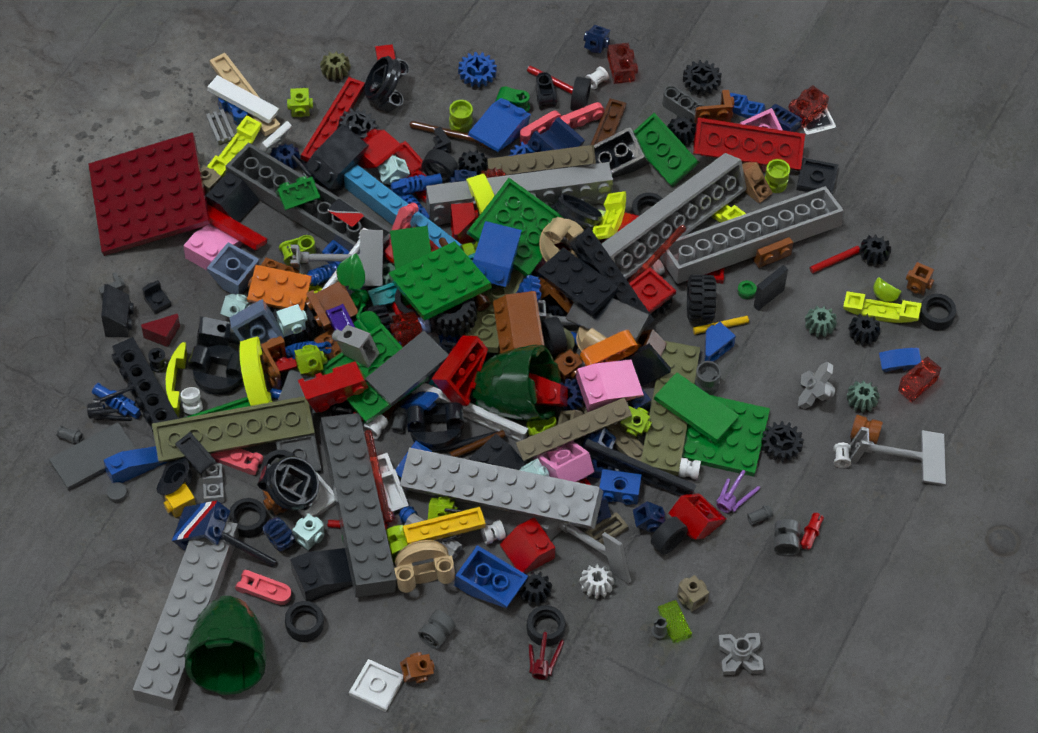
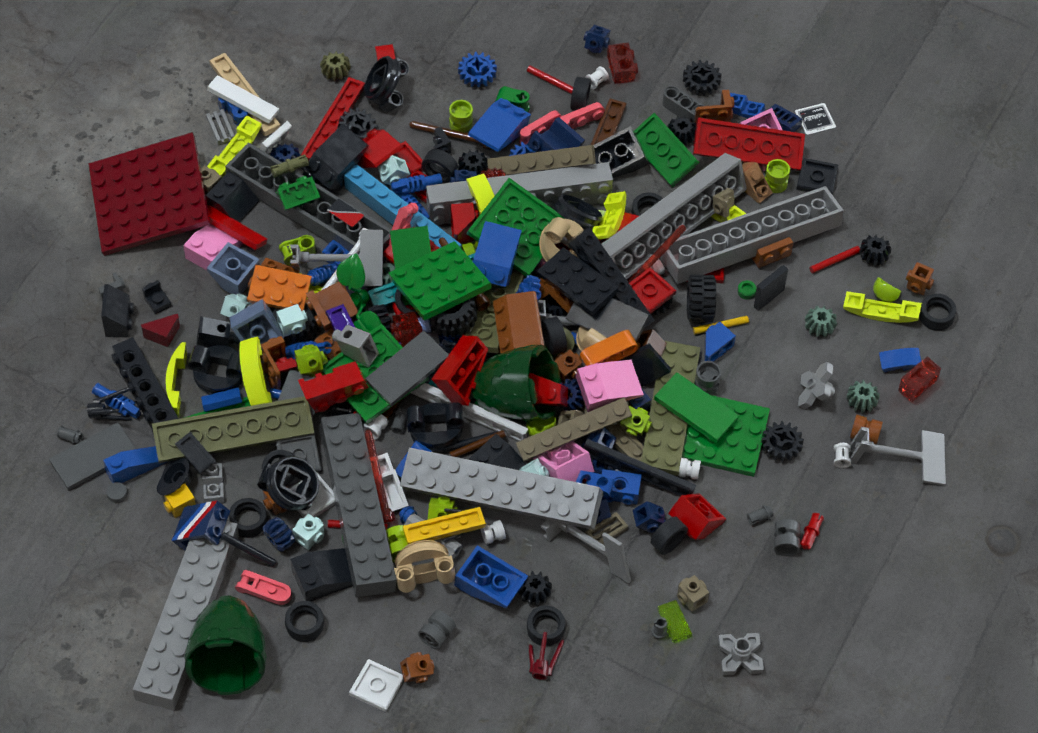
(157, 360): black bush -> none
(191, 399): white wheel -> none
(221, 399): none -> blue tile
(238, 458): coral plate -> none
(289, 166): none -> olive pin
(300, 102): lime brick -> none
(421, 399): blue slope -> none
(528, 546): red slope -> none
(545, 90): black piece -> none
(598, 574): white gear -> none
(603, 481): none -> blue leg
(723, 202): none -> dark tan bracket
(727, 501): medium lavender plant -> none
(809, 105): clear red brick -> none
(864, 329): black gear -> none

